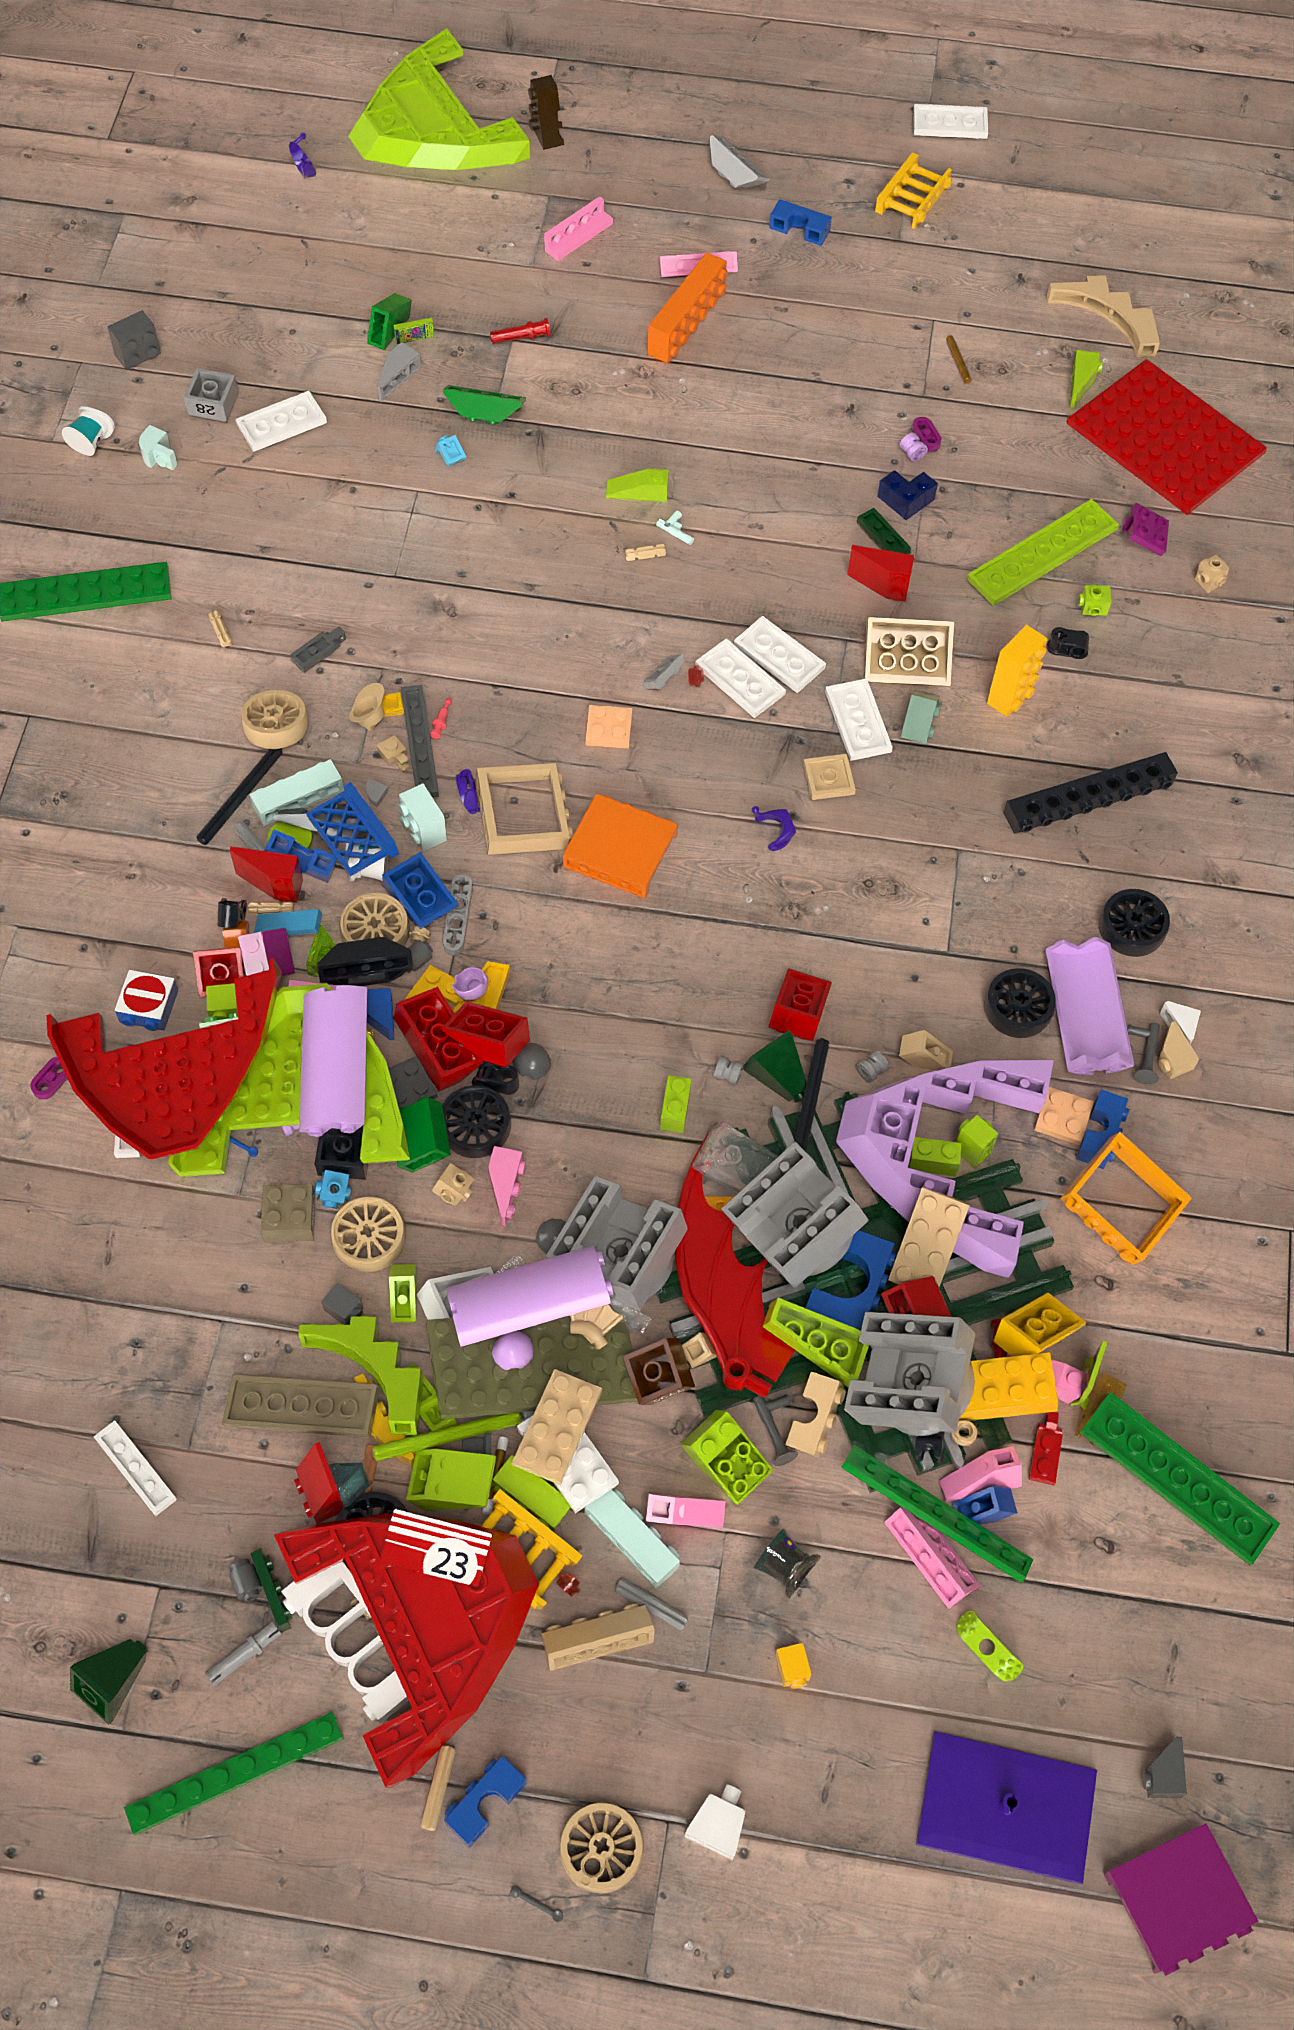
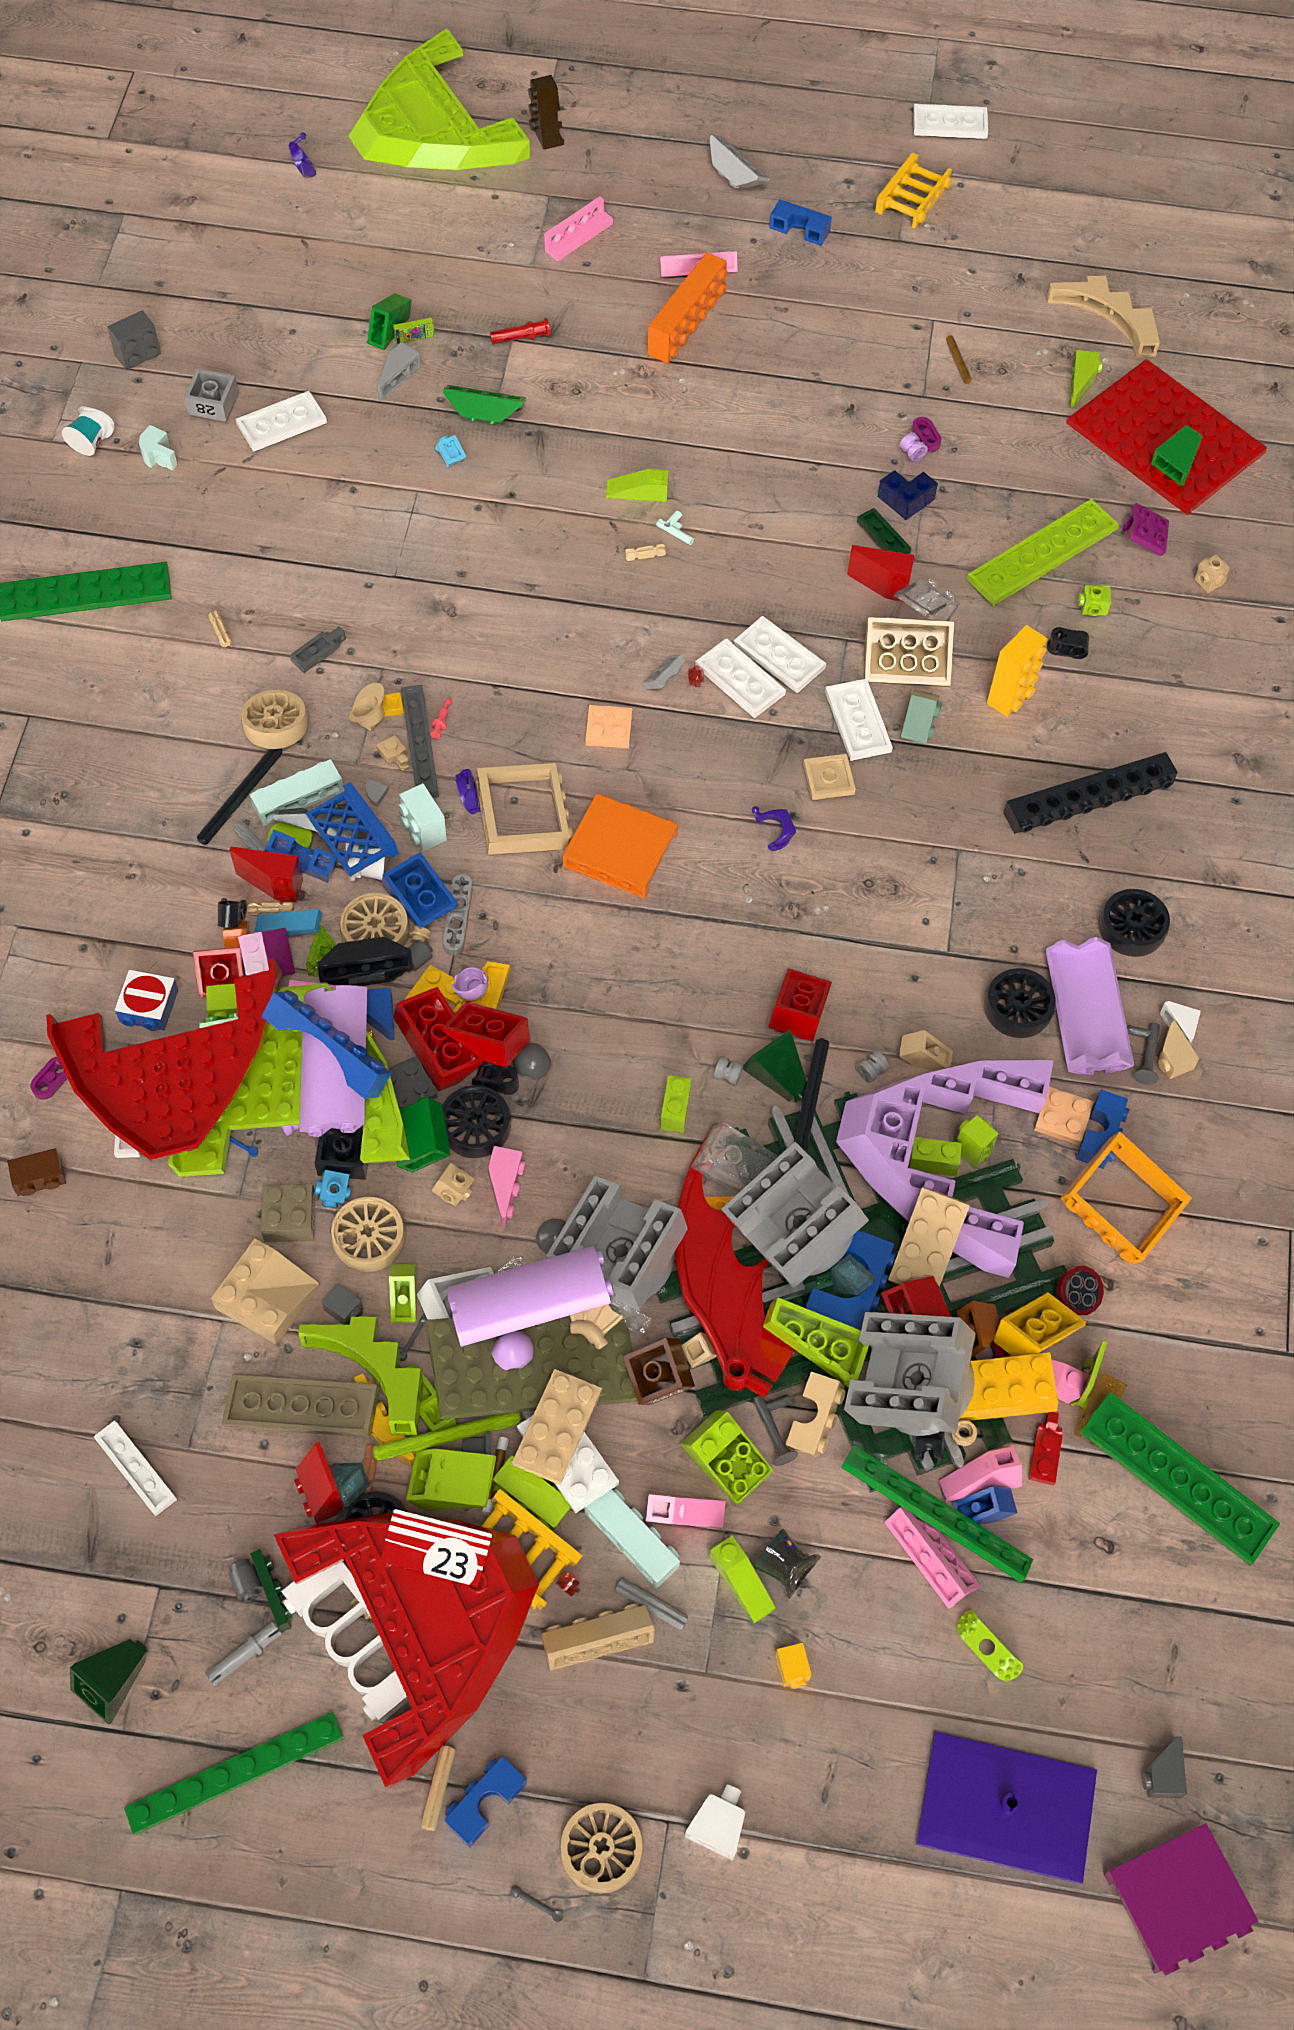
(36, 1172): none -> reddish brown brick
(264, 1292): none -> tan slope
(361, 1071): none -> blue arch
(422, 1321): none -> dark grey hinge
(742, 1579): none -> lime slope
(851, 1276): none -> clear light blue slope
(929, 600): none -> clear slope
(983, 1321): none -> dark orange slope
(1080, 1290): none -> tile
(1177, 454): none -> green slope

